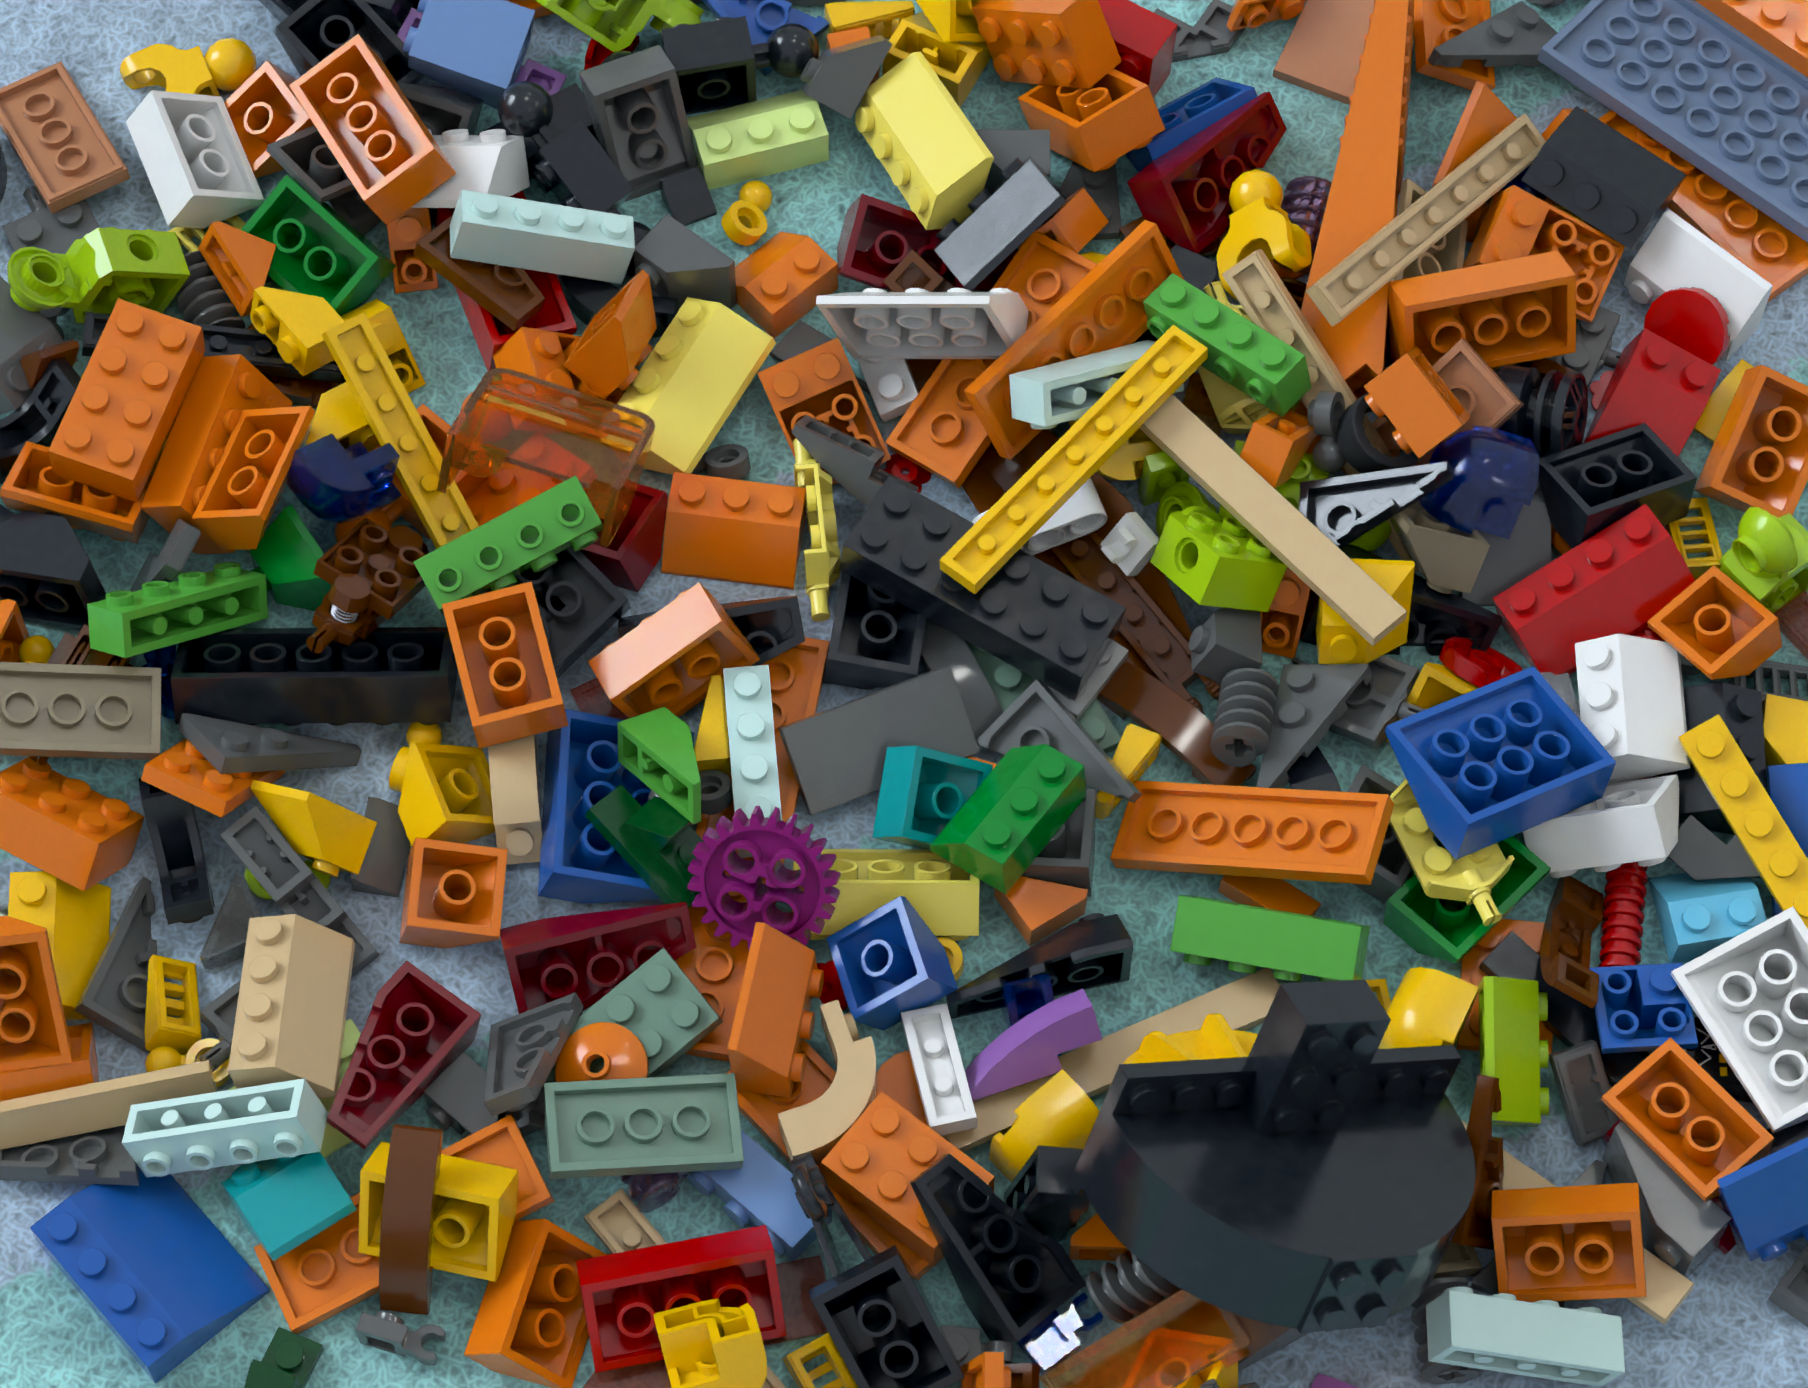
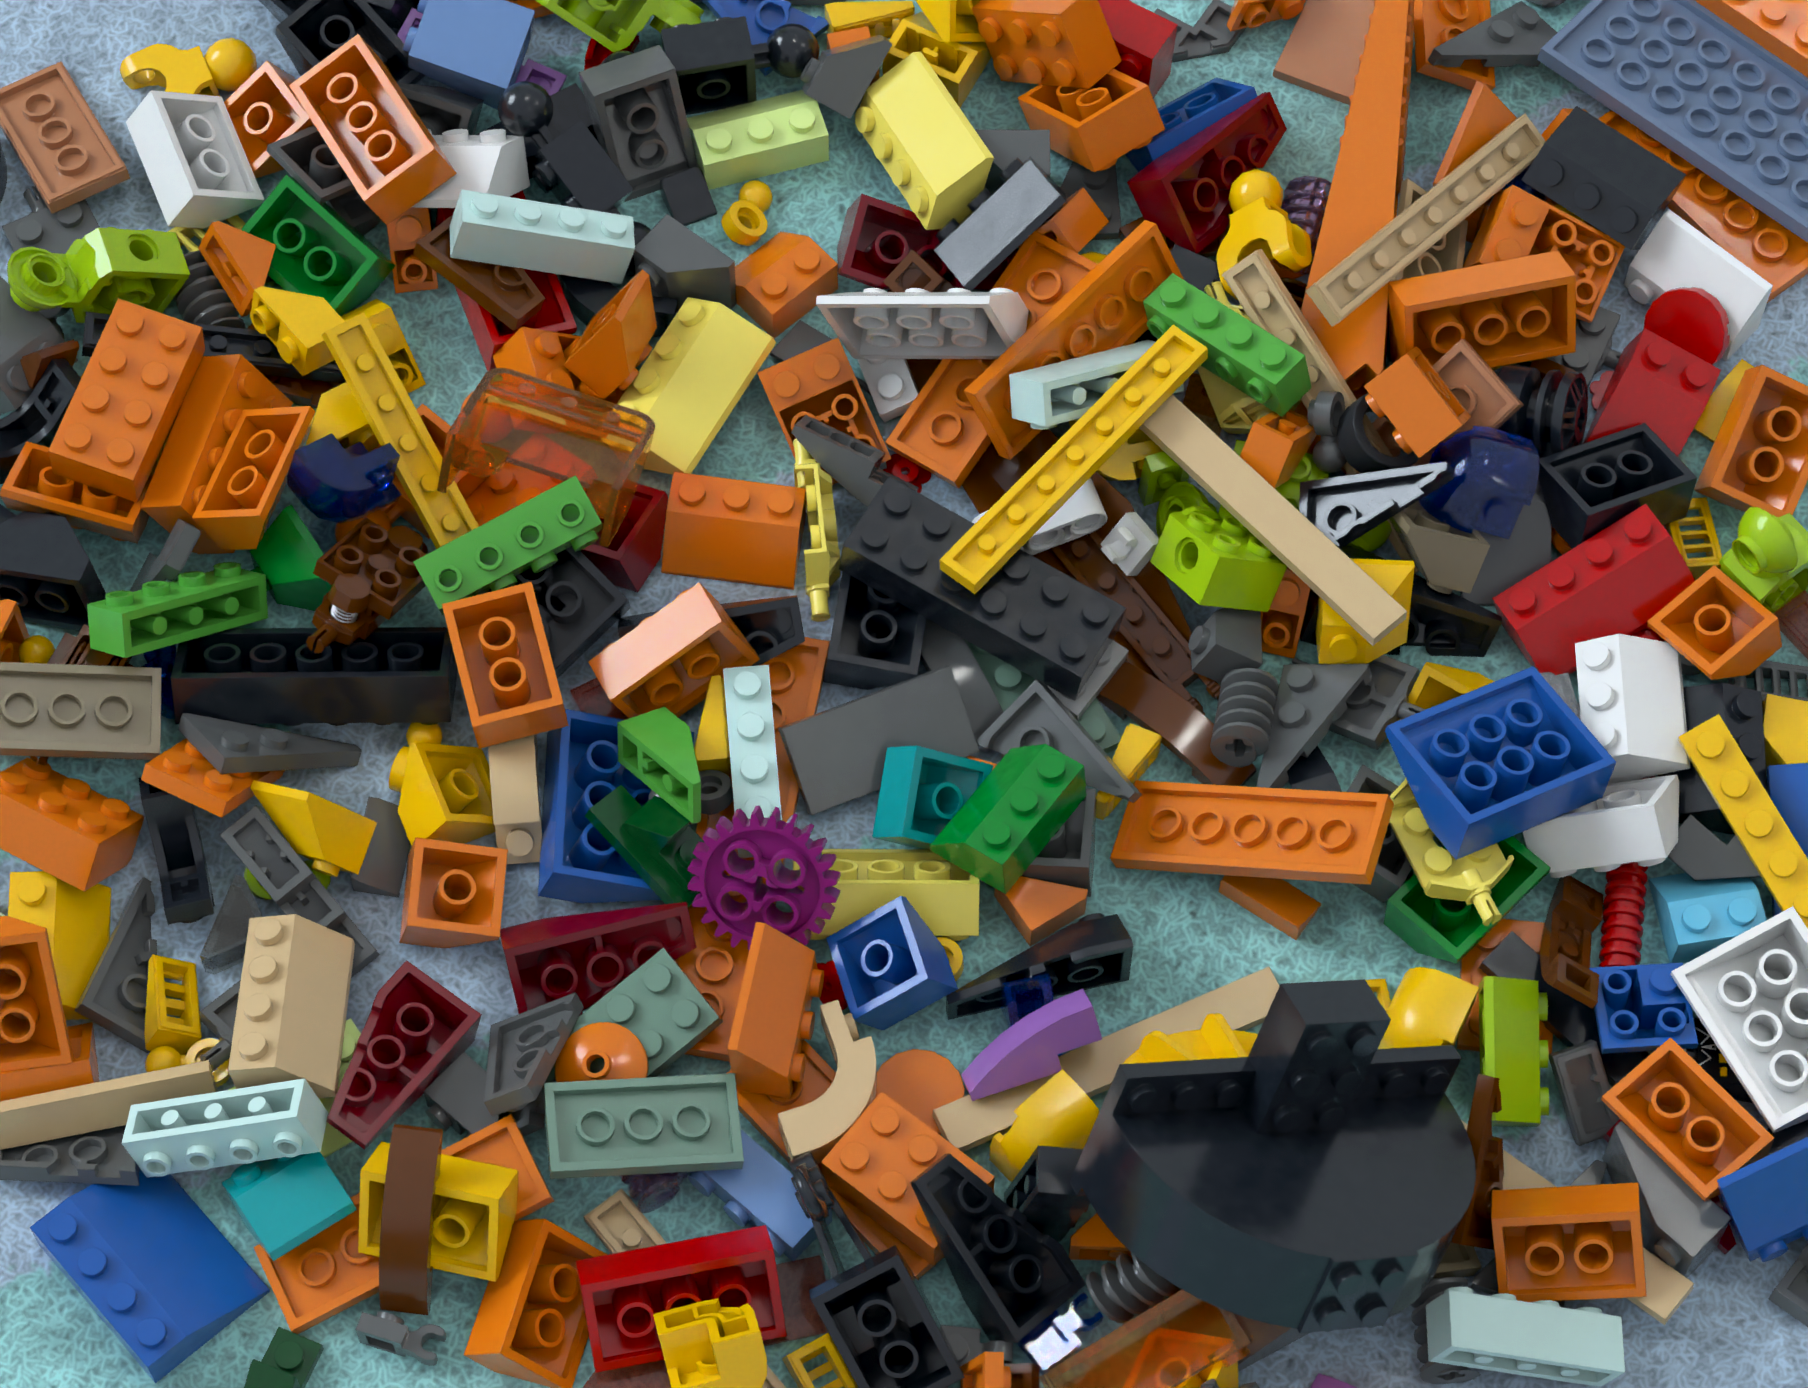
(725, 461): dark grey plate -> none
(939, 1069): white plate -> none
(1268, 939): bright green brick -> none
(1476, 665): red tile -> none

